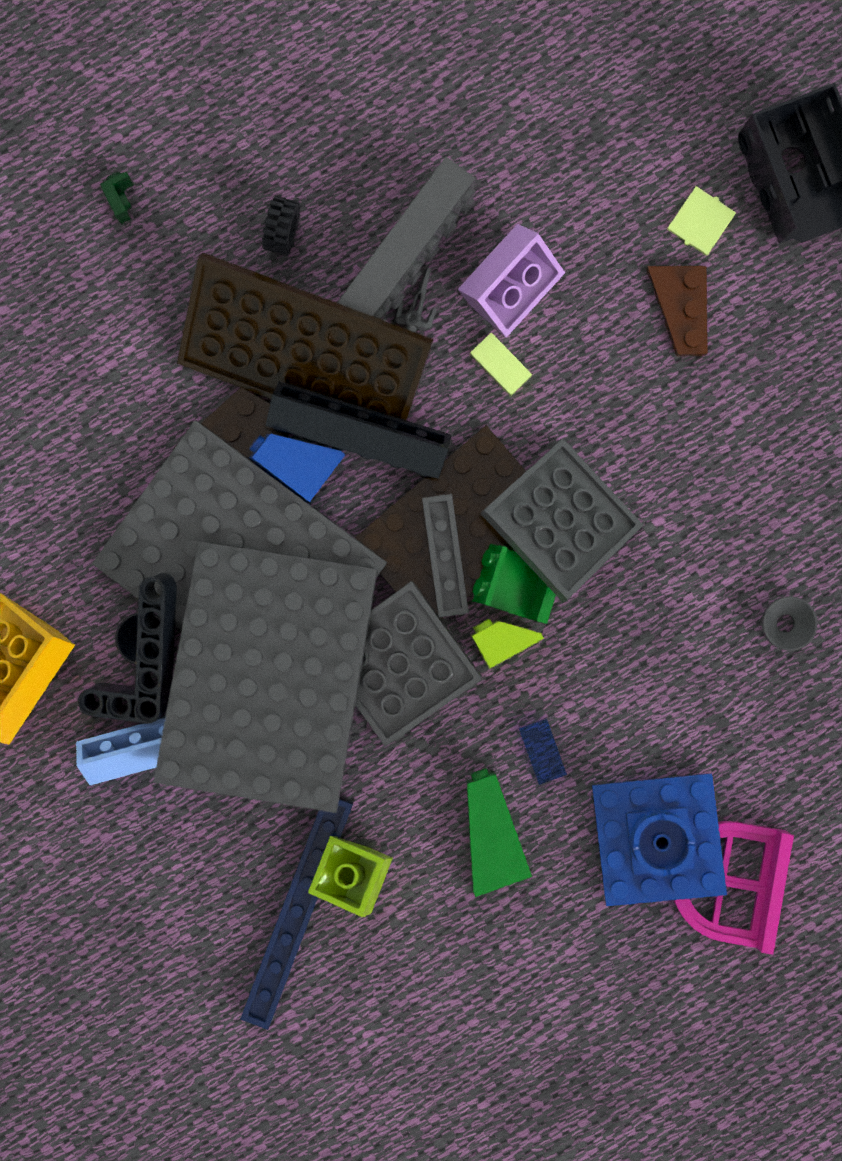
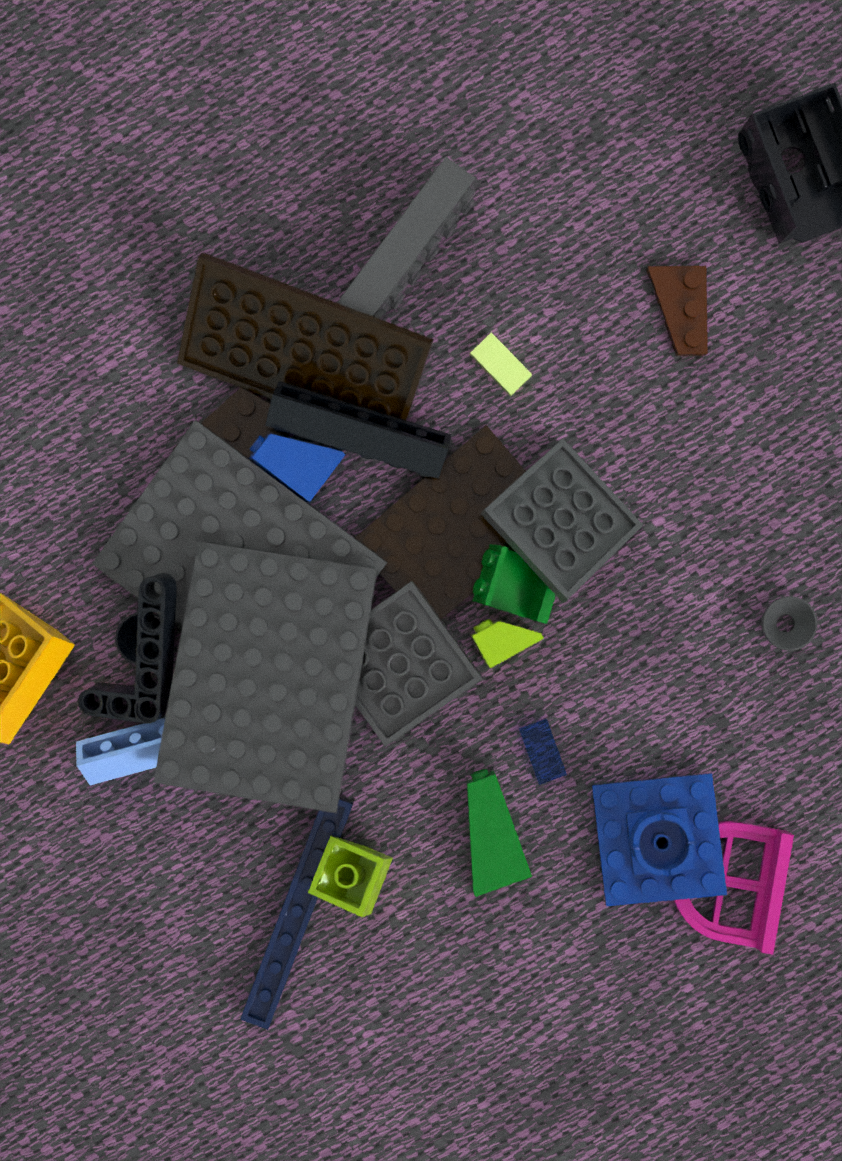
(118, 201): dark green bracket -> none
(281, 225): black tyre -> none
(413, 319): dark grey piece -> none
(445, 555): dark grey plate -> none
(512, 279): lavender slope -> none
(701, 221): yellowish green piece -> none

